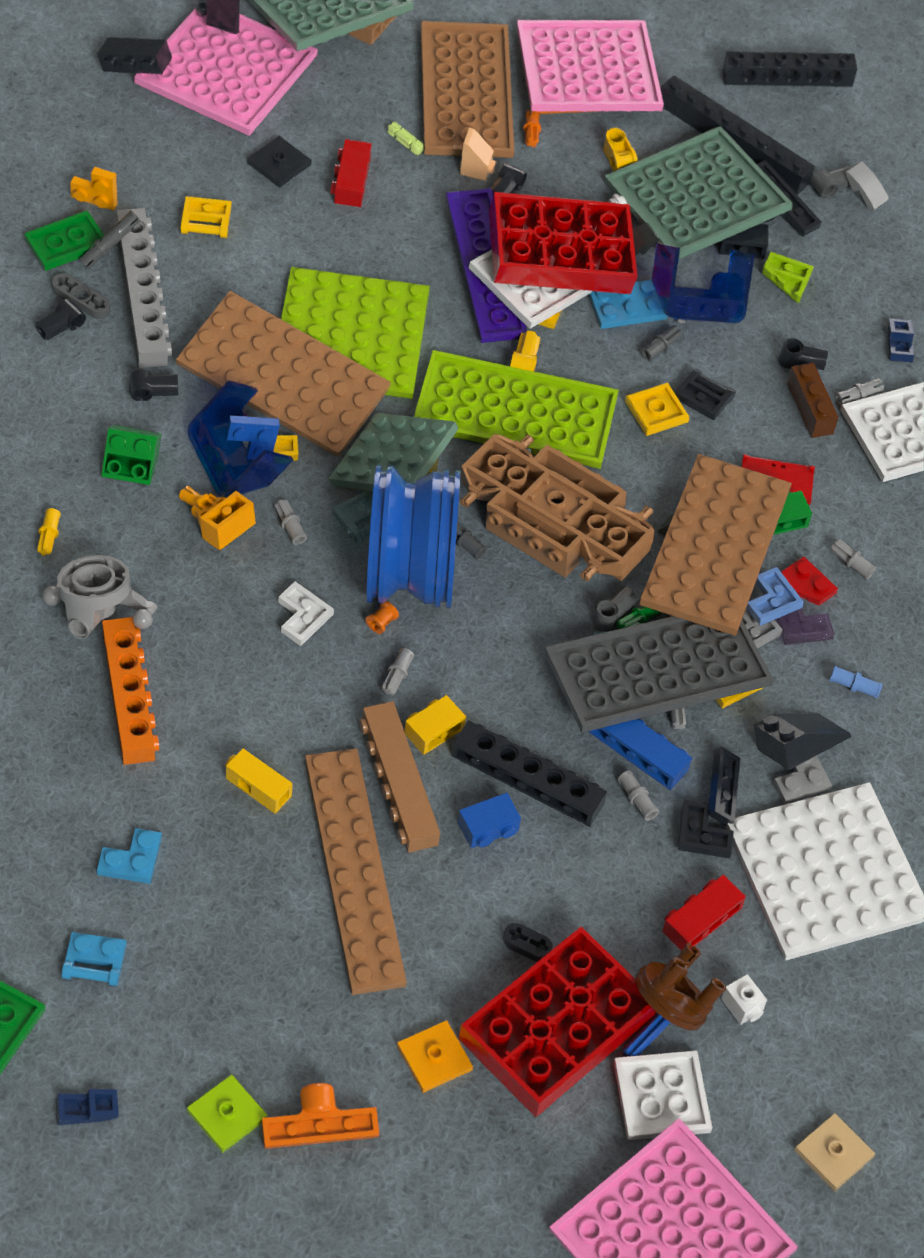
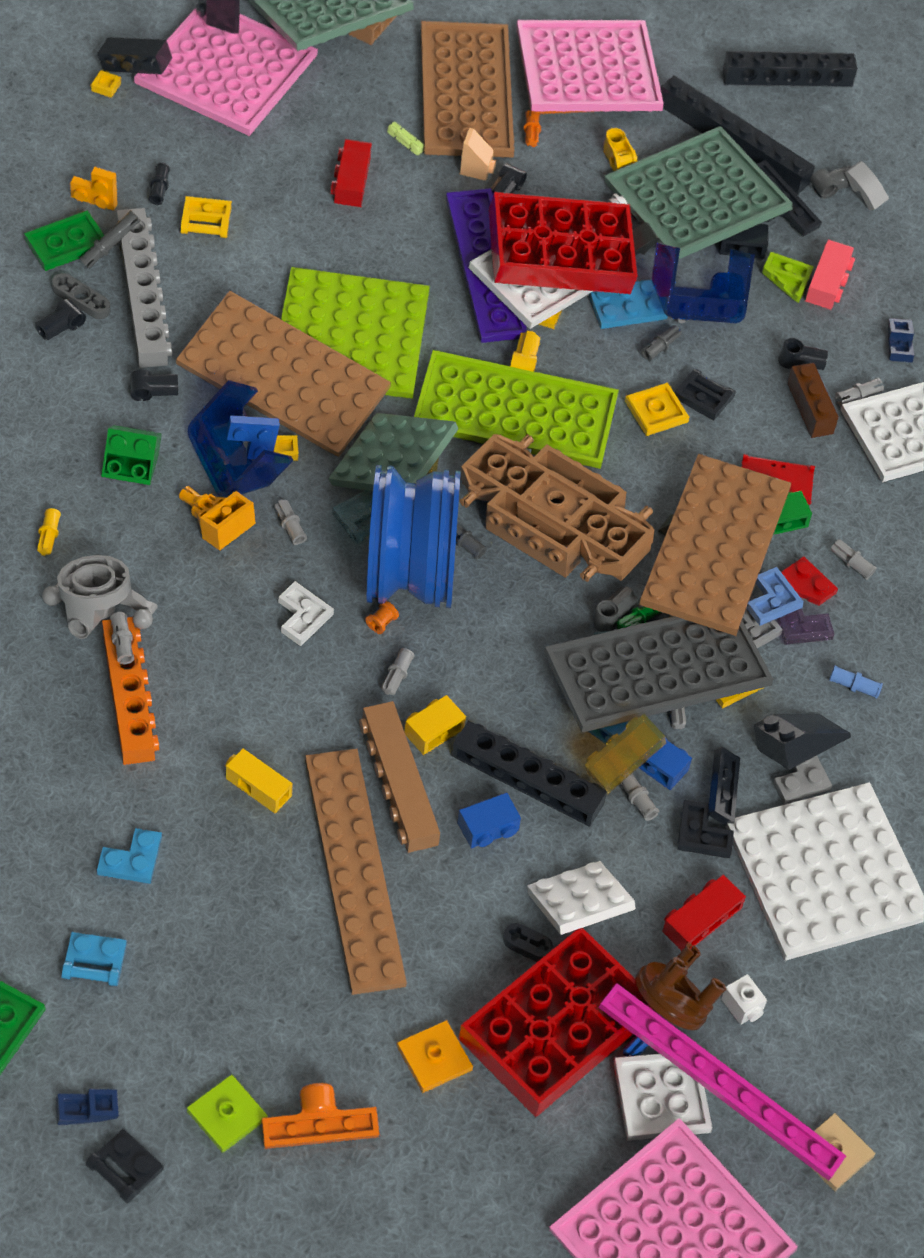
(106, 84): none -> yellow plate
(122, 638): none -> light grey pin
(131, 1159): none -> black plate
(159, 184): none -> black pin
(279, 161): black plate -> none
(580, 897): none -> white plate
(625, 753): none -> clear yellow brick
(723, 1082): none -> dark pink plate
(830, 275): none -> coral brick

